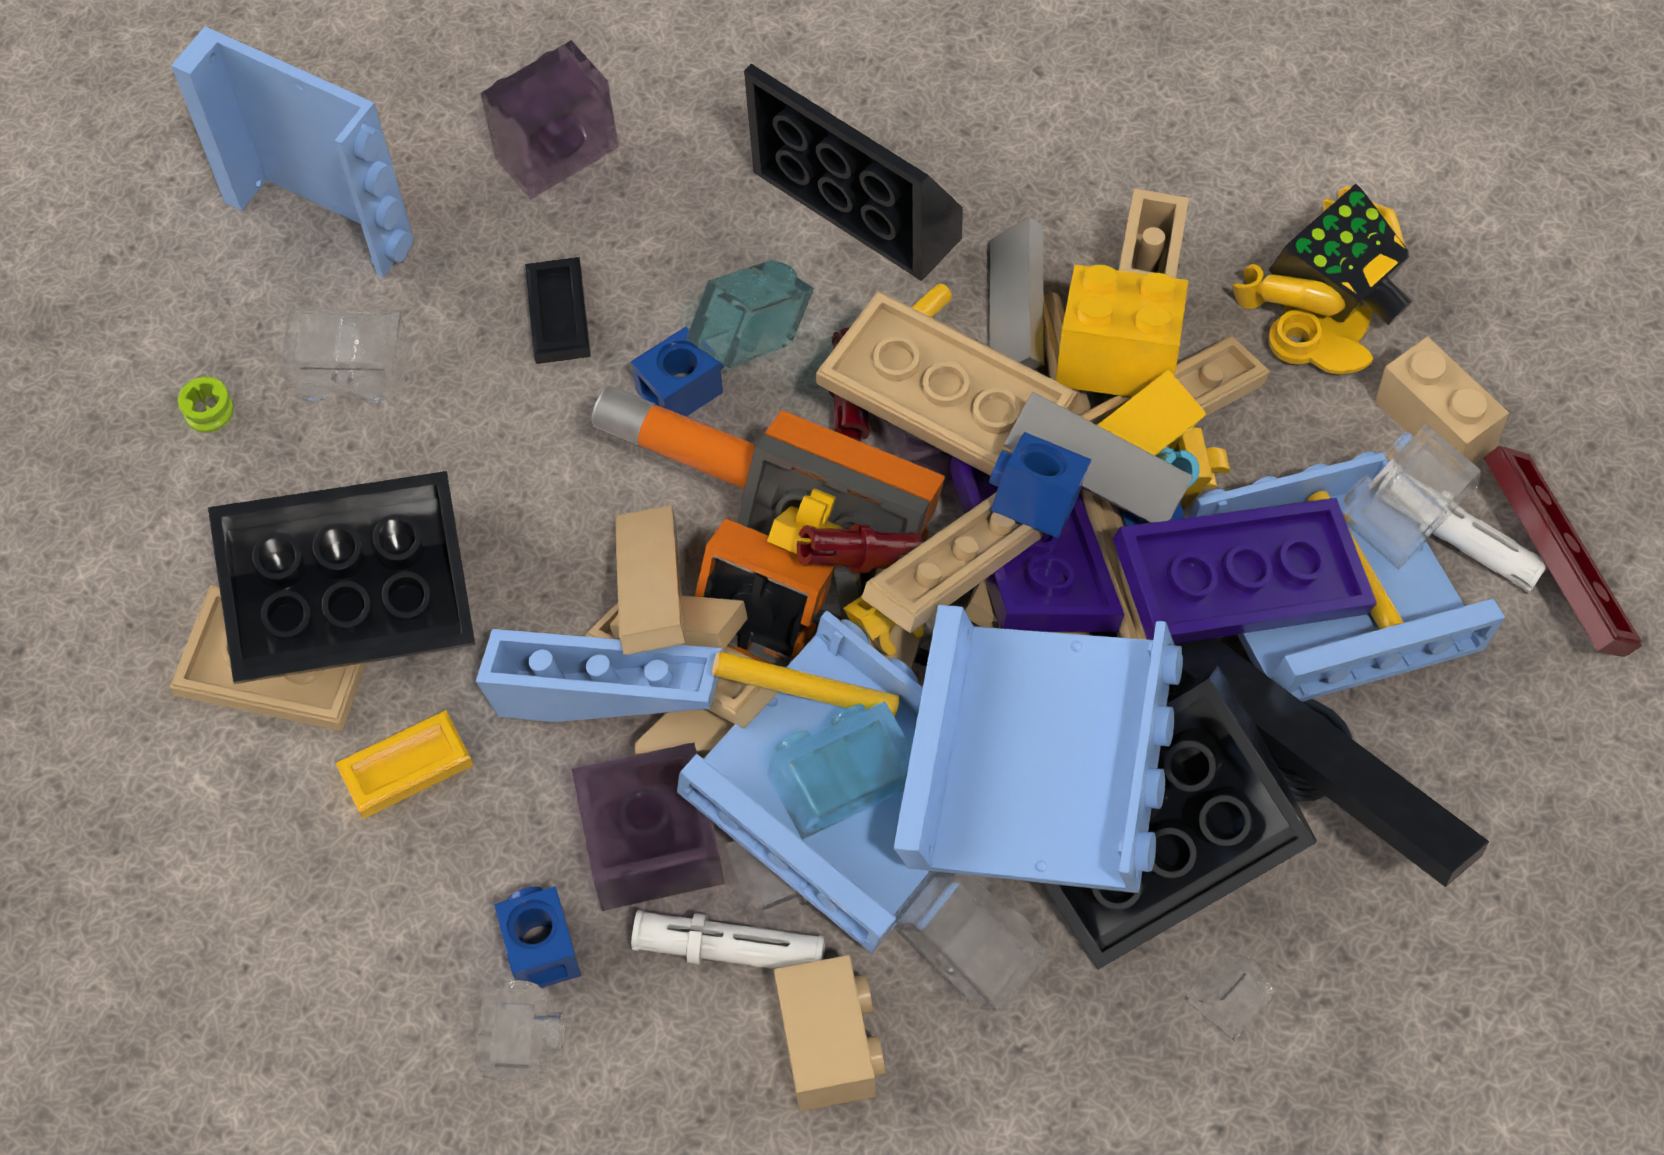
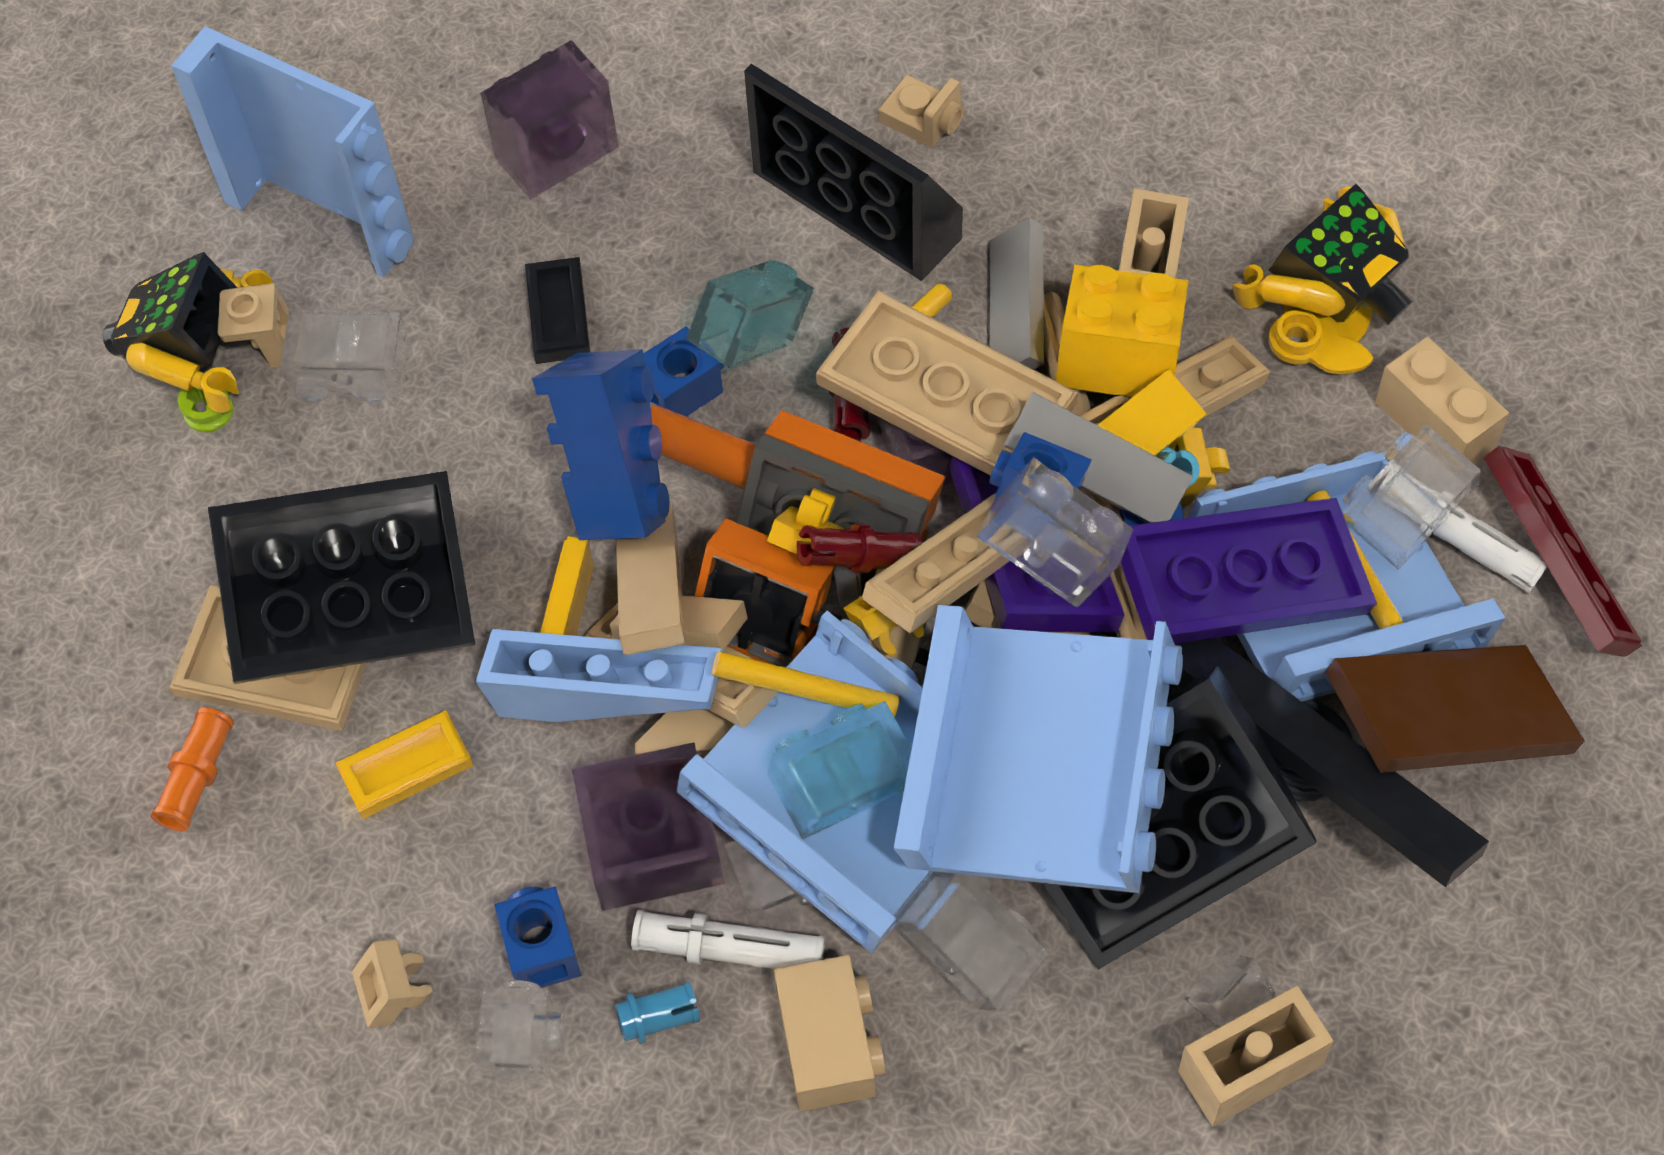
(173, 326): none -> torso
(192, 769): none -> orange pin
(255, 315): none -> tan bracket
(384, 982): none -> tan tile
(569, 588): none -> yellow tile
(608, 443): none -> blue wedge
(656, 1012): none -> dark azure pin
(923, 110): none -> tan bracket
(1055, 532): none -> clear brick
(1255, 1055): none -> tan brick
(1453, 707): none -> reddish brown tile

